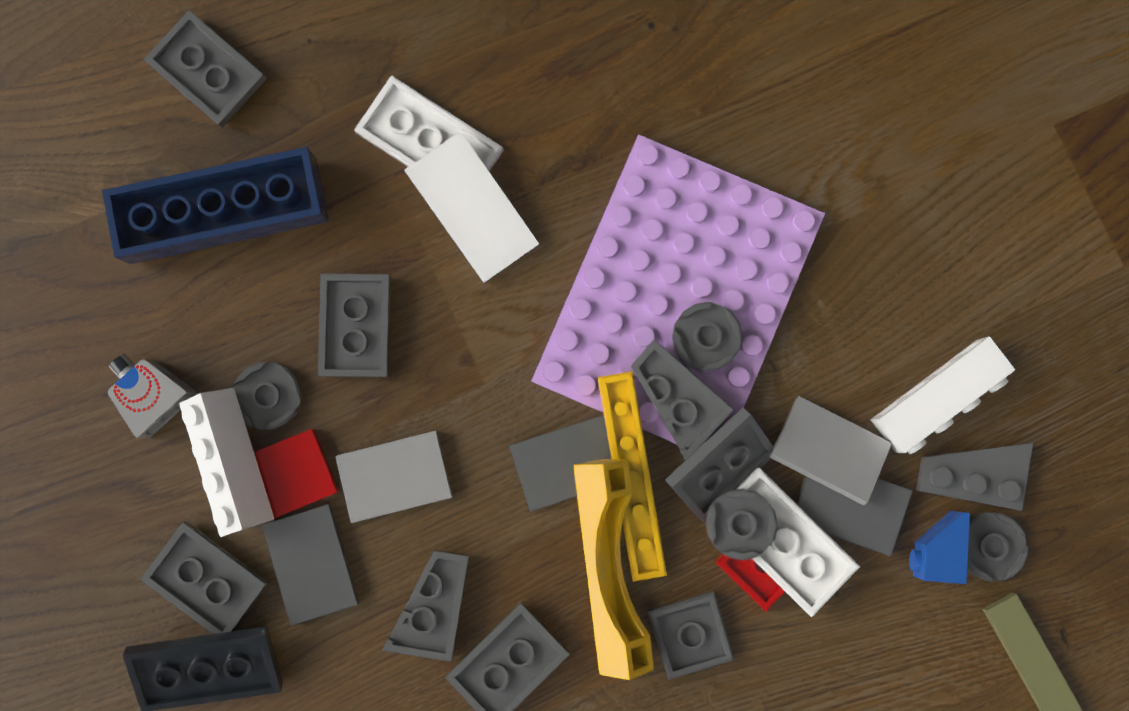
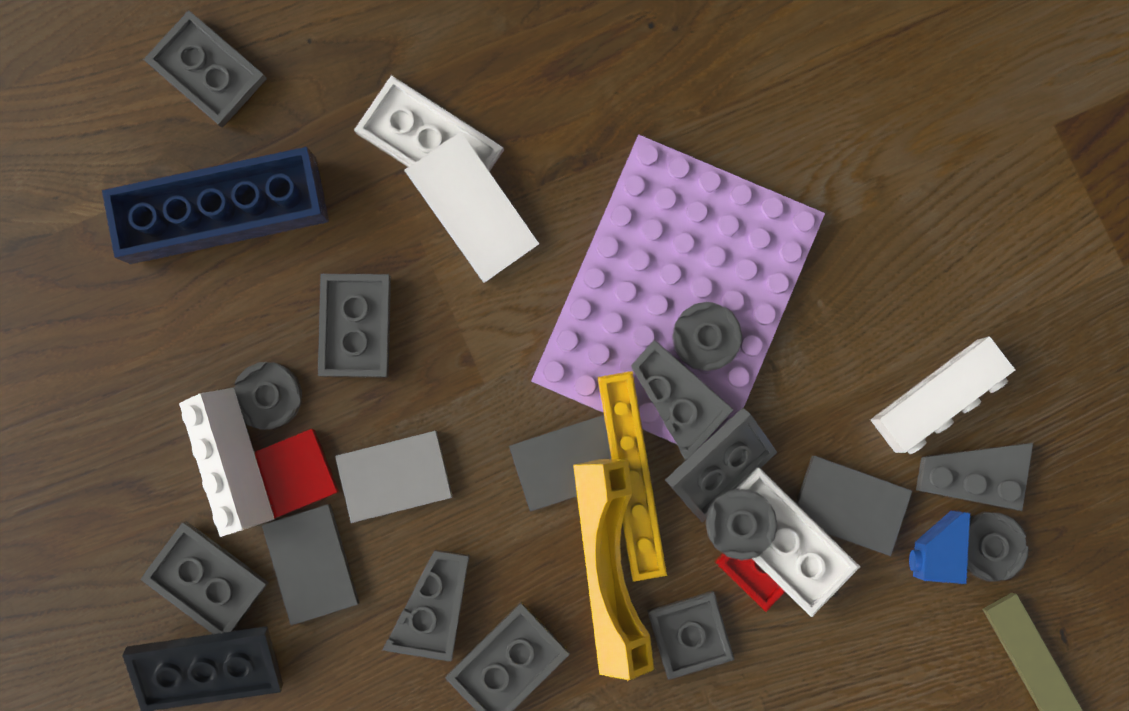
(146, 394): light grey torso -> none
(831, 450): light grey tile -> none

